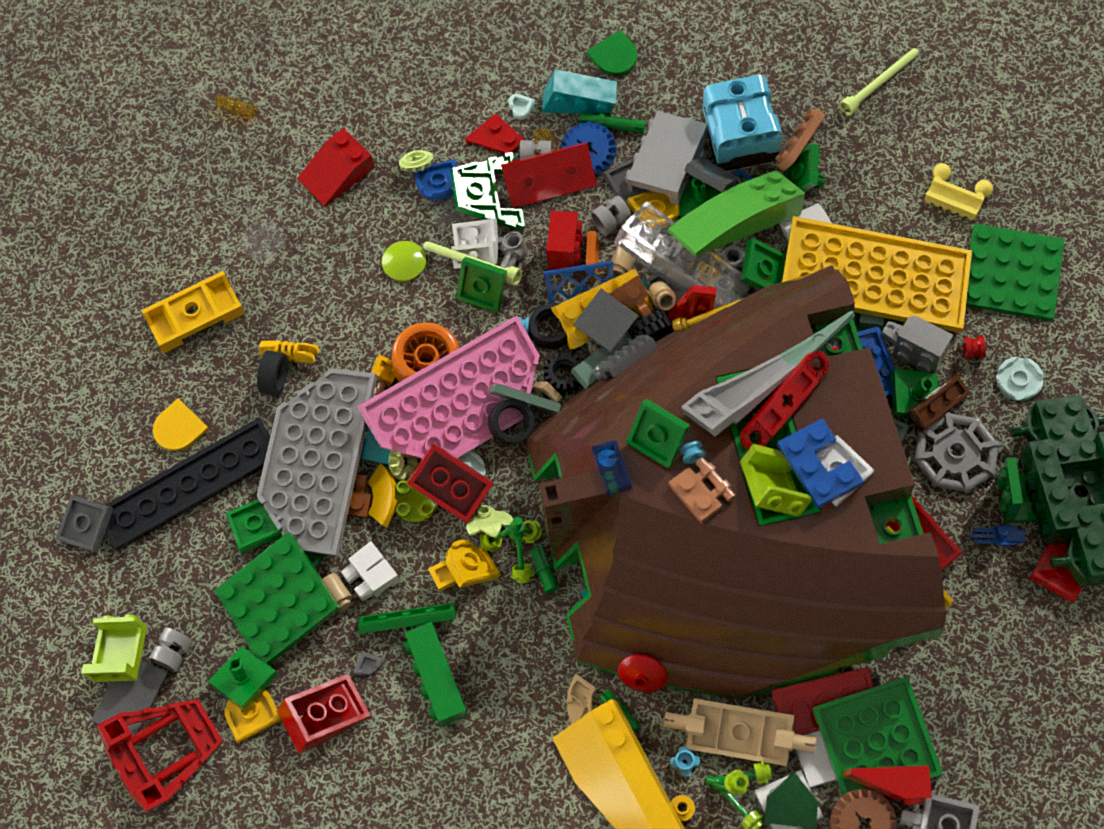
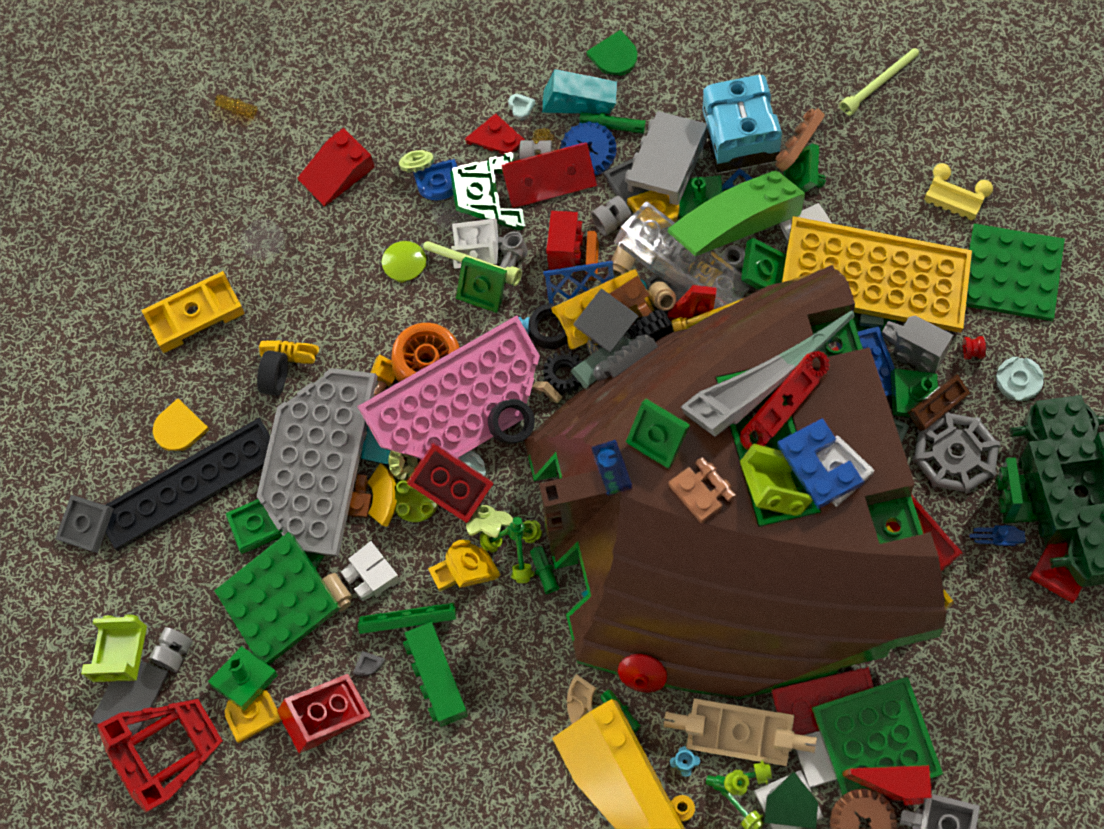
(532, 400): sand green tile -> none
(692, 452): medium azure bush -> none
(711, 174): dark grey tile -> none

